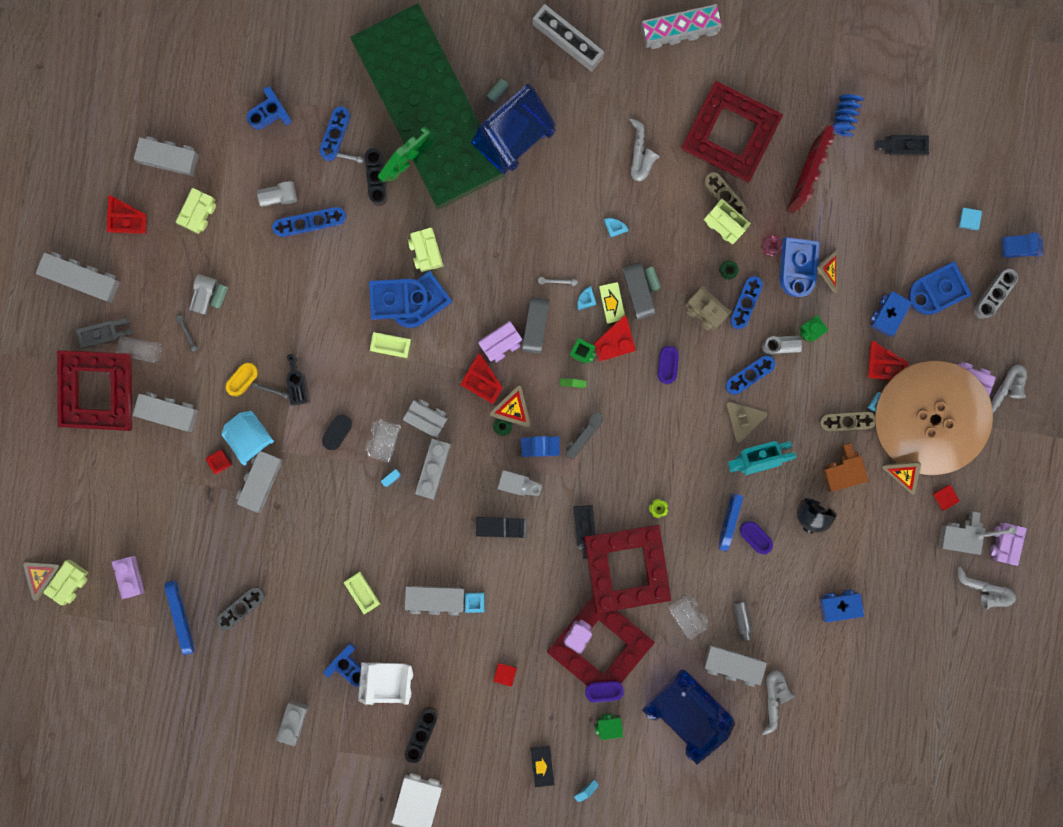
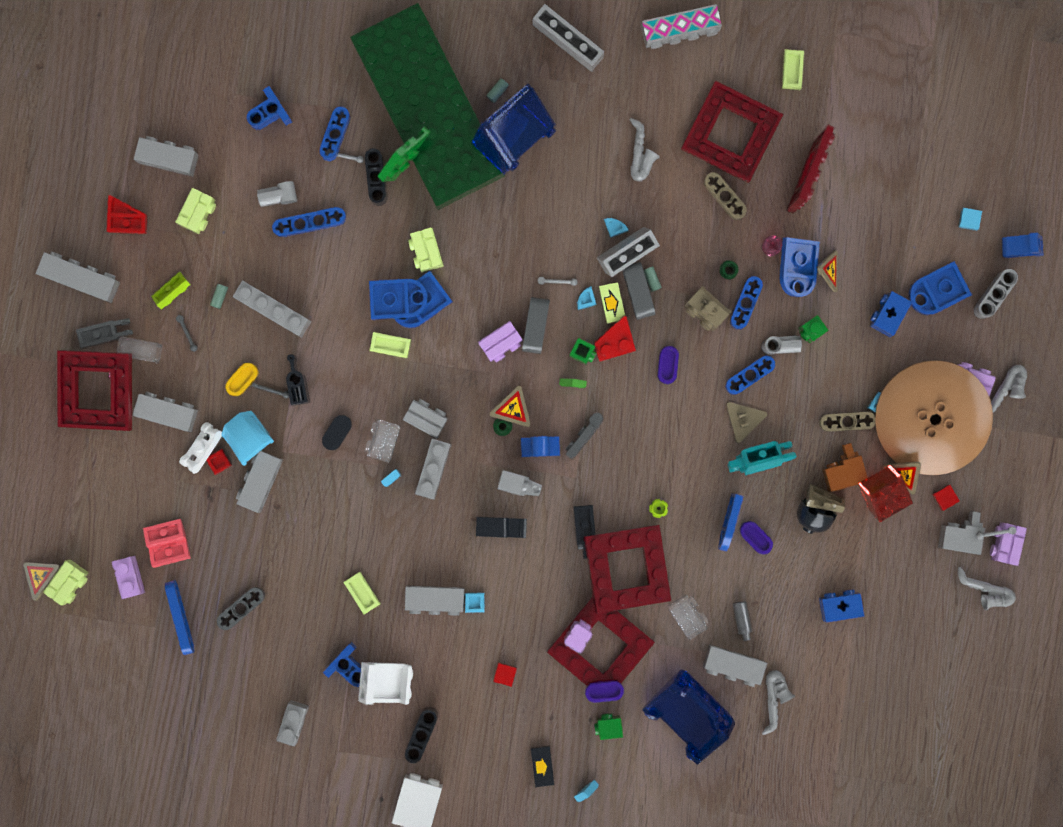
(166, 543): none -> coral slope
(170, 290): none -> lime plate
(201, 448): none -> white plate
(203, 290): light grey piece -> none
(272, 309): none -> light grey brick
(482, 380): red wing -> none
(628, 251): none -> light grey brick
(727, 221): yellowish green brick -> none
(792, 69): none -> yellowish green tile
(824, 500): none -> dark tan wing
(845, 114): blue piece -> none
(883, 363): red wing -> none
(885, 493): none -> clear red brick
(904, 145): black hinge -> none

